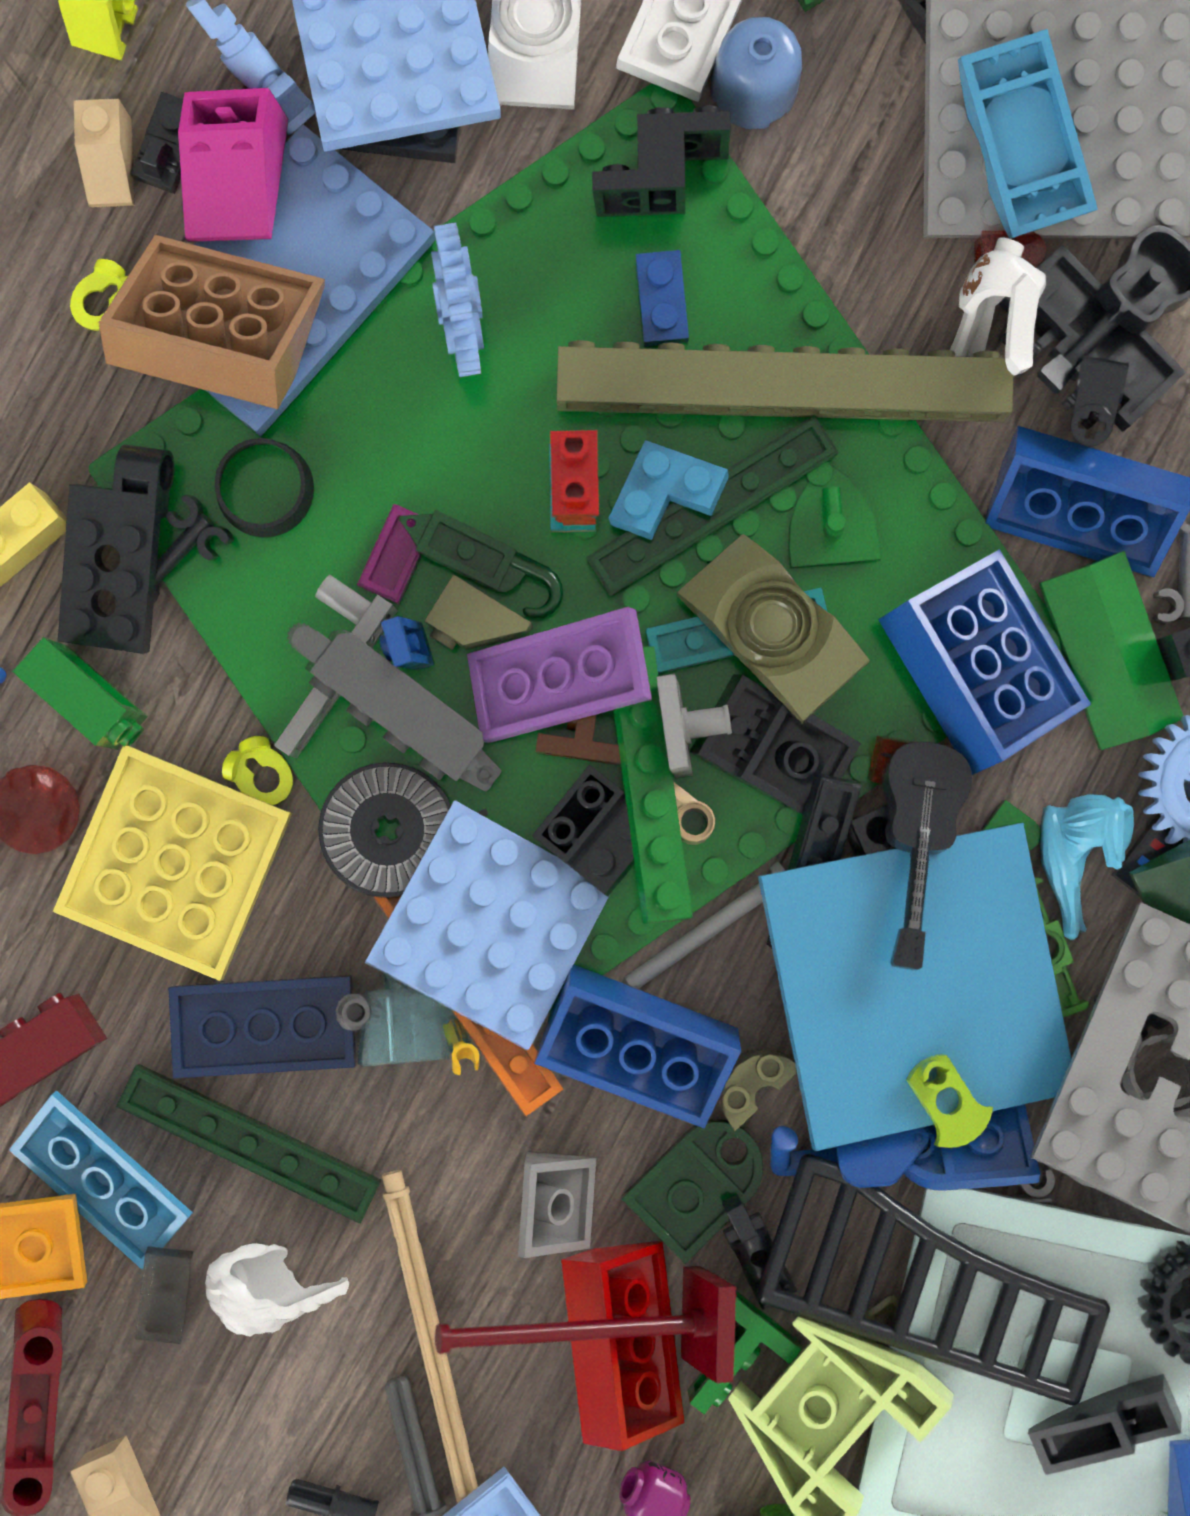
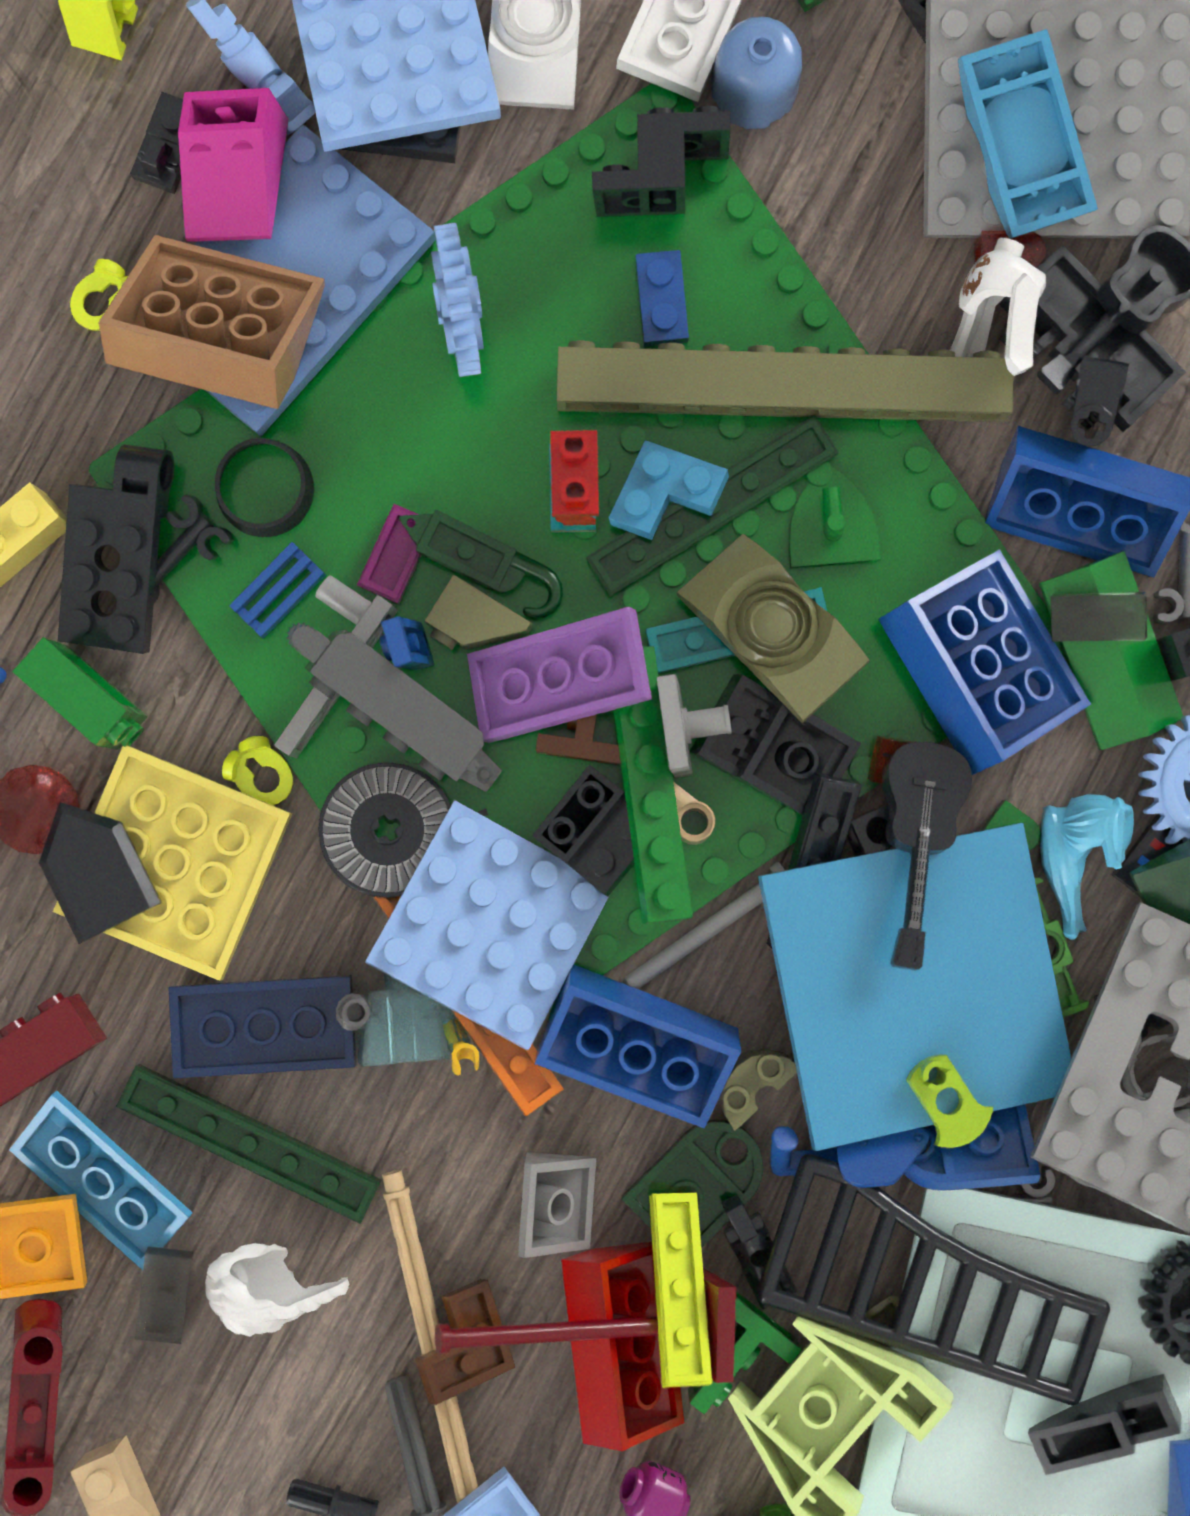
(94, 872): none -> black tile
(104, 151): tan slope -> none
(265, 578): none -> blue tile
(465, 1367): none -> reddish brown plate
(680, 1290): none -> neon yellow tile
(1099, 617): none -> clear smoke plate

